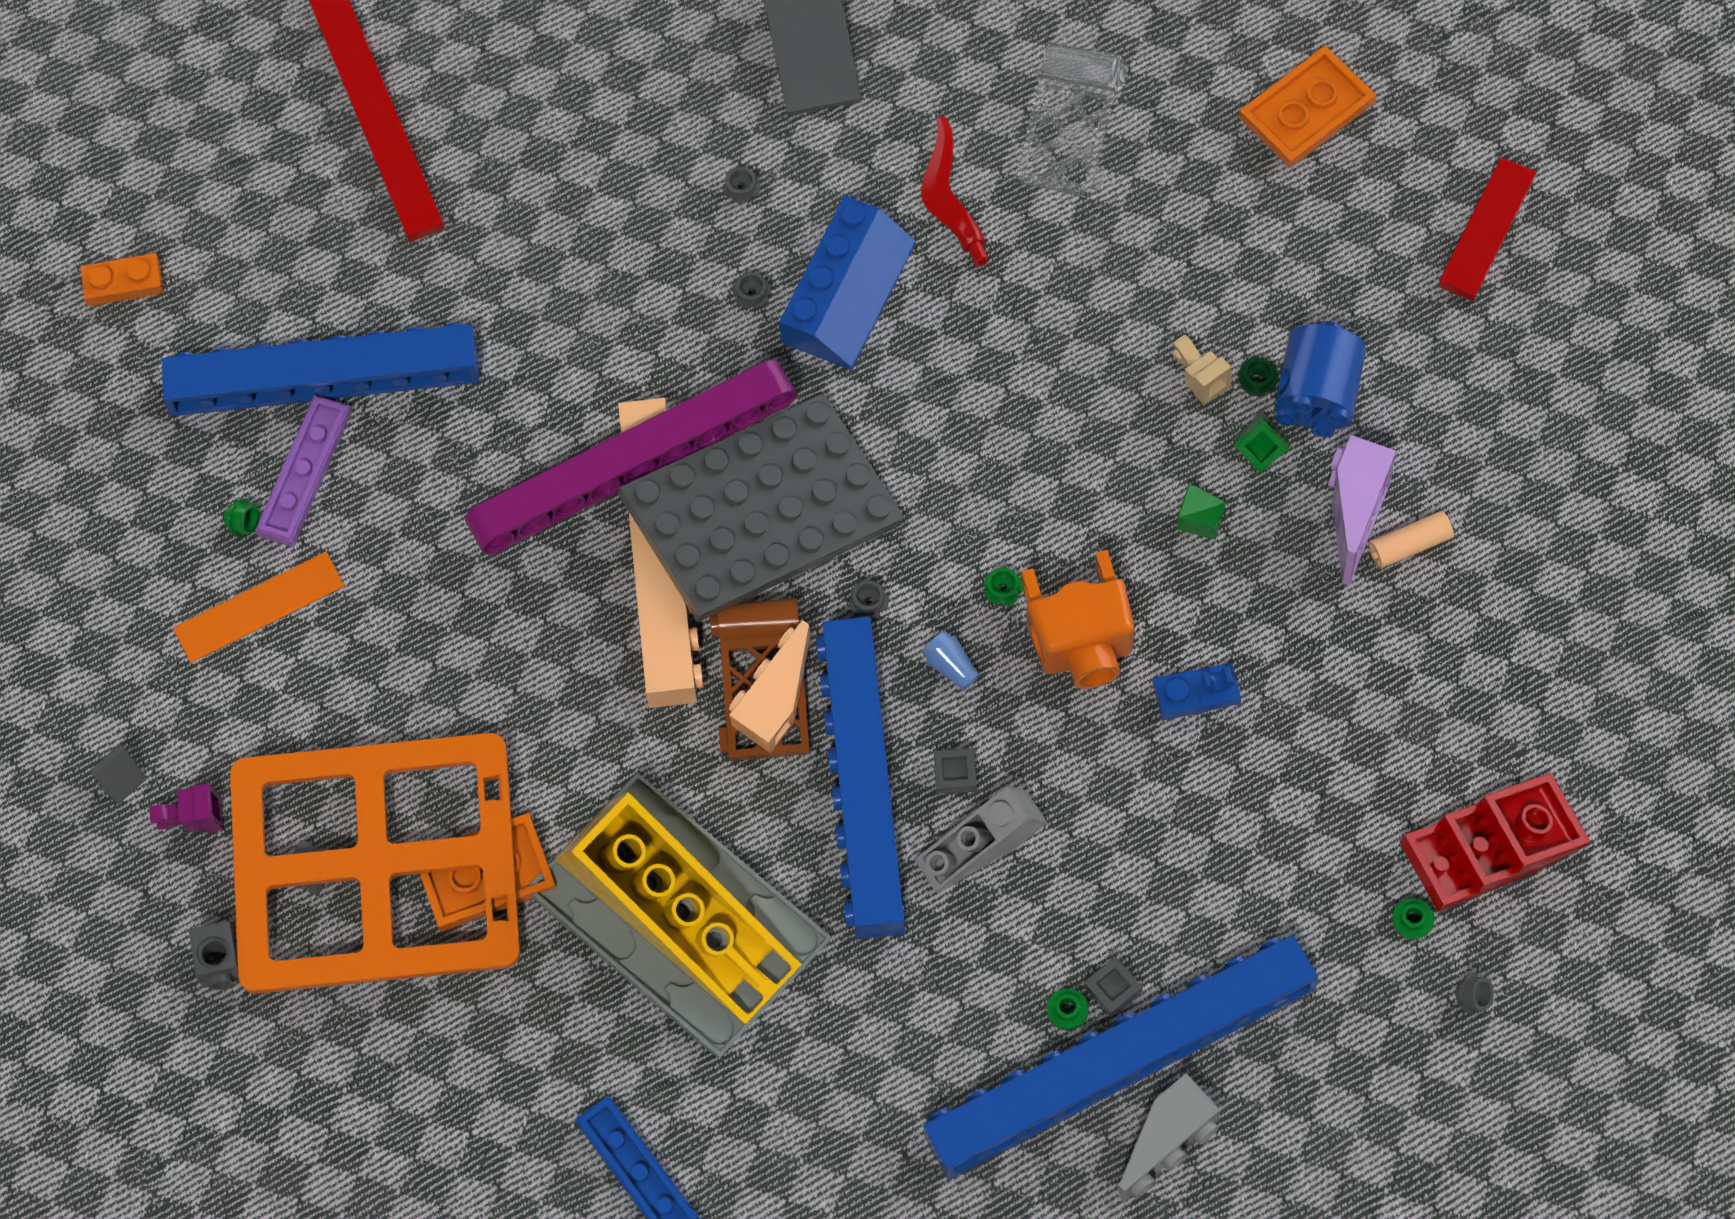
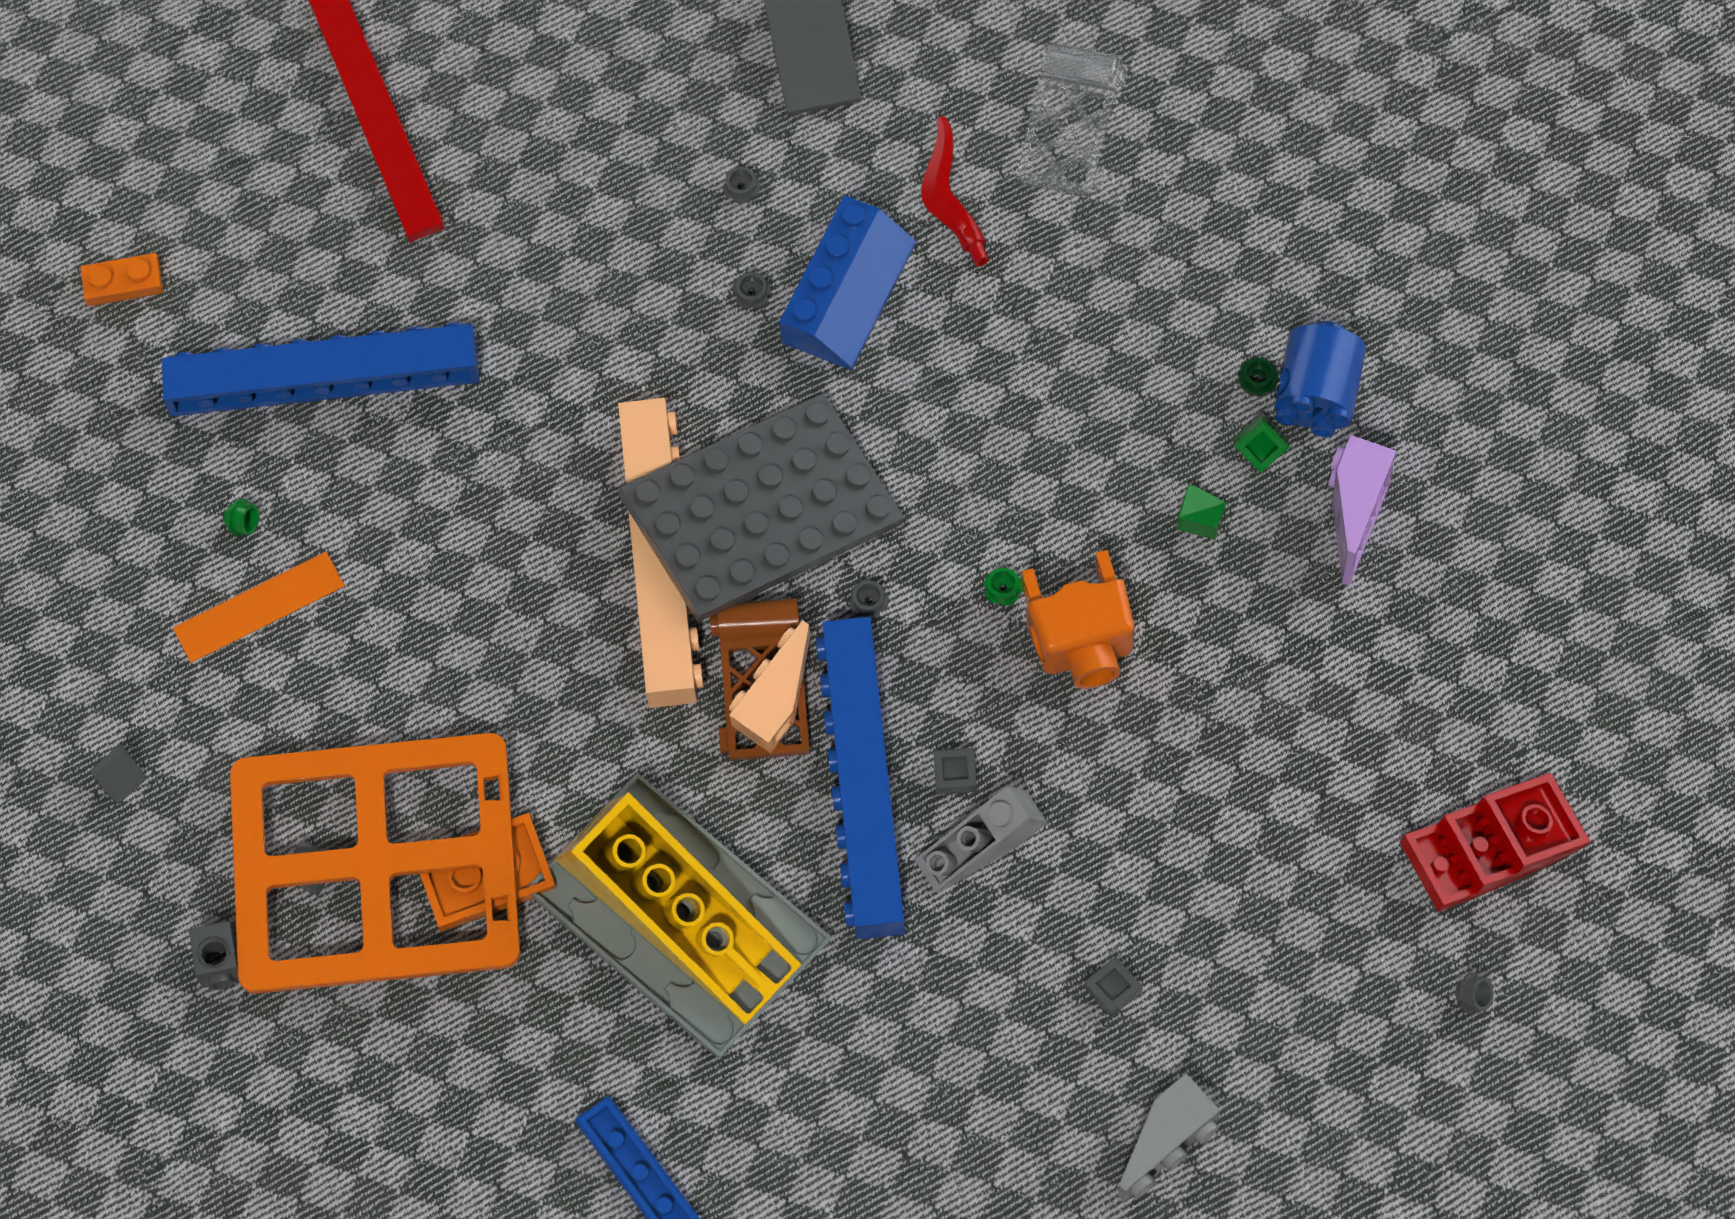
(196, 810): magenta piece -> none
(303, 471): medium lavender tile -> none
(630, 456): magenta beam -> none
(949, 658): medium blue cone -> none
(1067, 1021): green plate -> none
(1119, 1056): blue brick -> none
(1196, 691): blue plate -> none
(1204, 375): tan piece -> none
(1307, 106): orange plate -> none
(1411, 539): light nougat piece -> none
(1413, 930): green plate -> none
(1487, 229): red tile -> none

